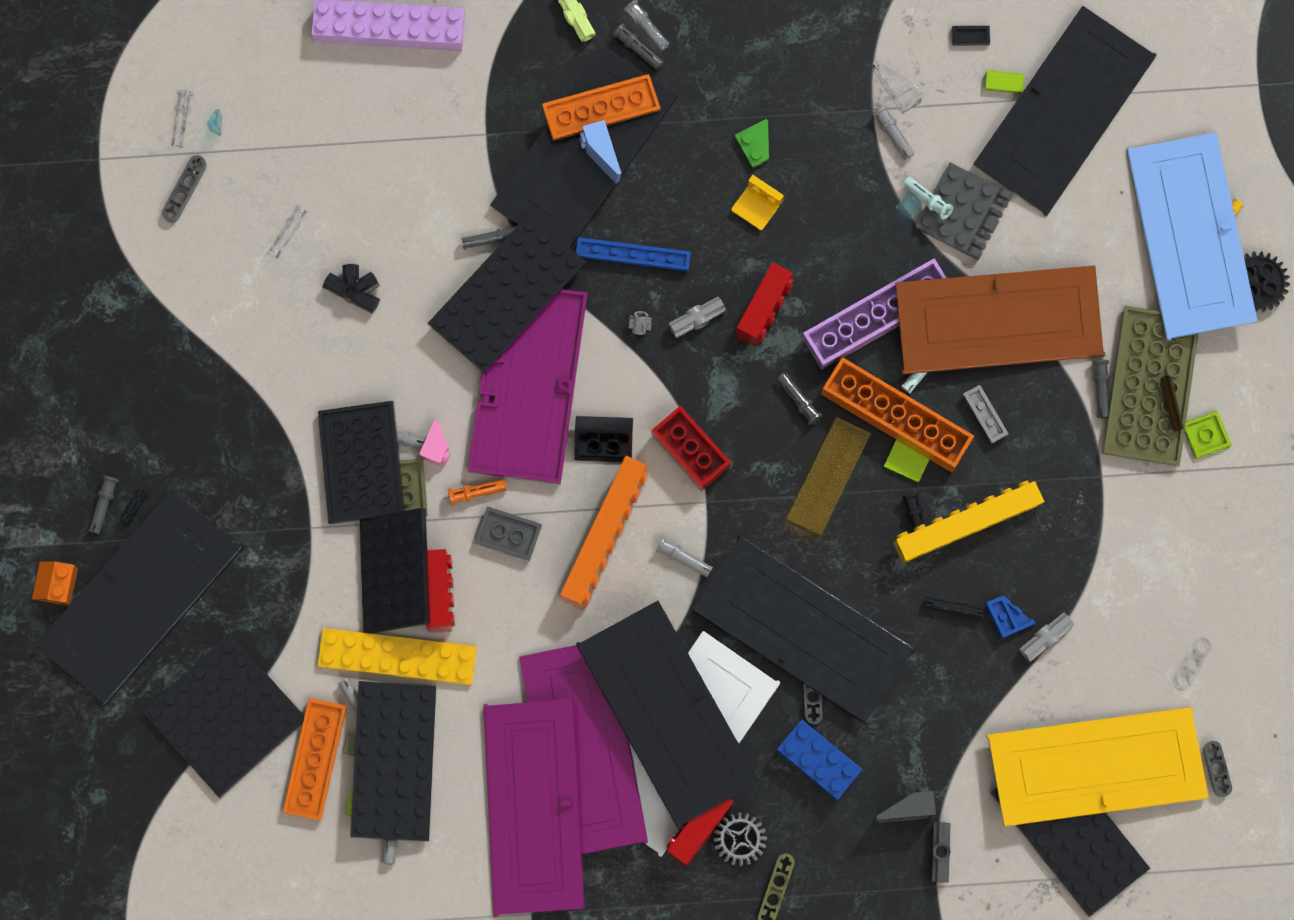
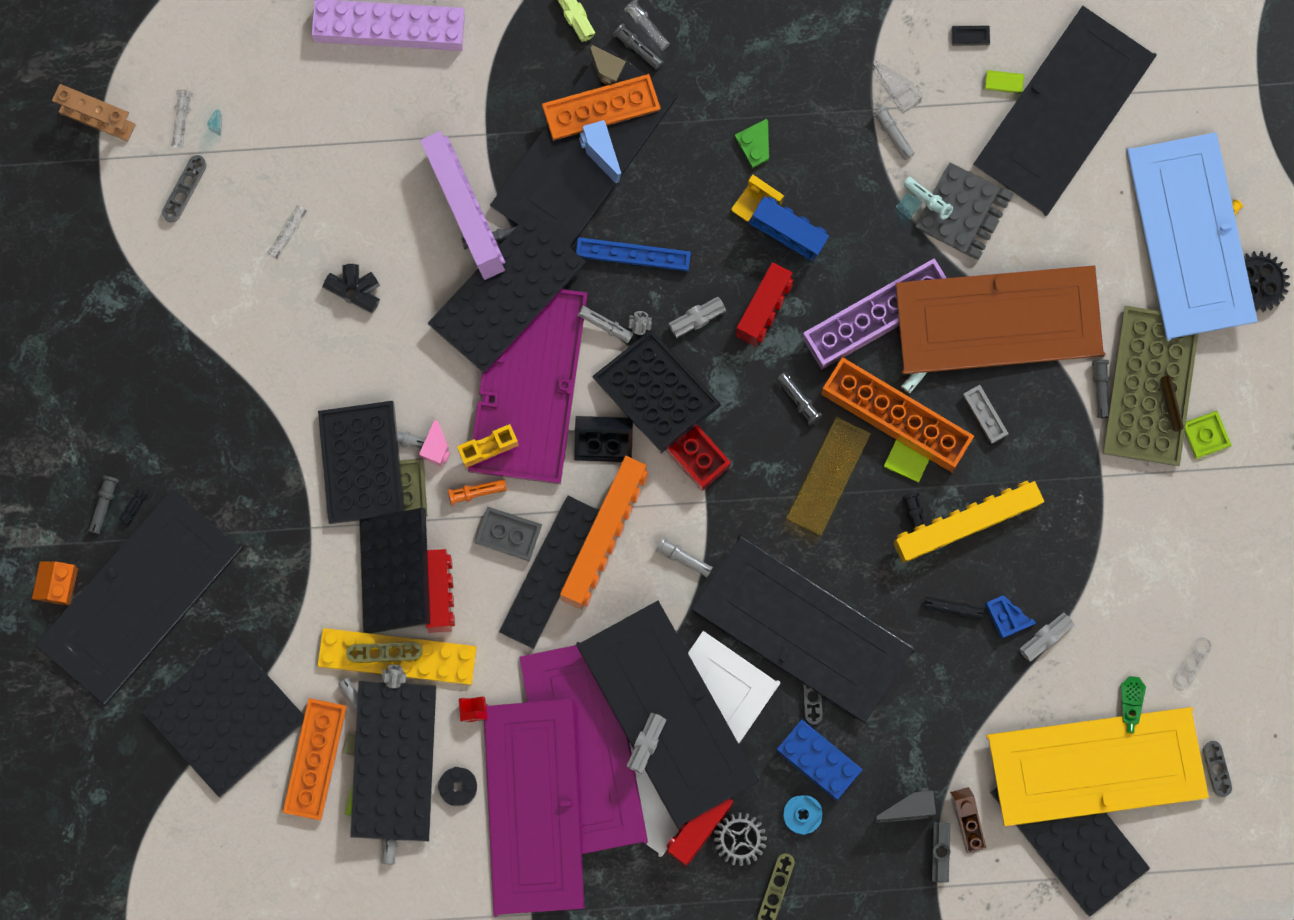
(93, 112): none -> medium nougat fence
(384, 652): none -> olive beam
(393, 676): none -> light grey gear
(457, 775): none -> black plate
(464, 204): none -> lavender brick
(472, 709): none -> red panel
(480, 450): none -> yellow arch
(549, 573): none -> black plate
(606, 65): none -> dark tan slope
(612, 328): none -> light grey pin
(646, 743): none -> light grey piece
(656, 391): none -> black plate
(788, 228): none -> blue brick
(802, 803): none -> dark azure plate
(968, 819): none -> reddish brown slope
(1132, 705): none -> green piece

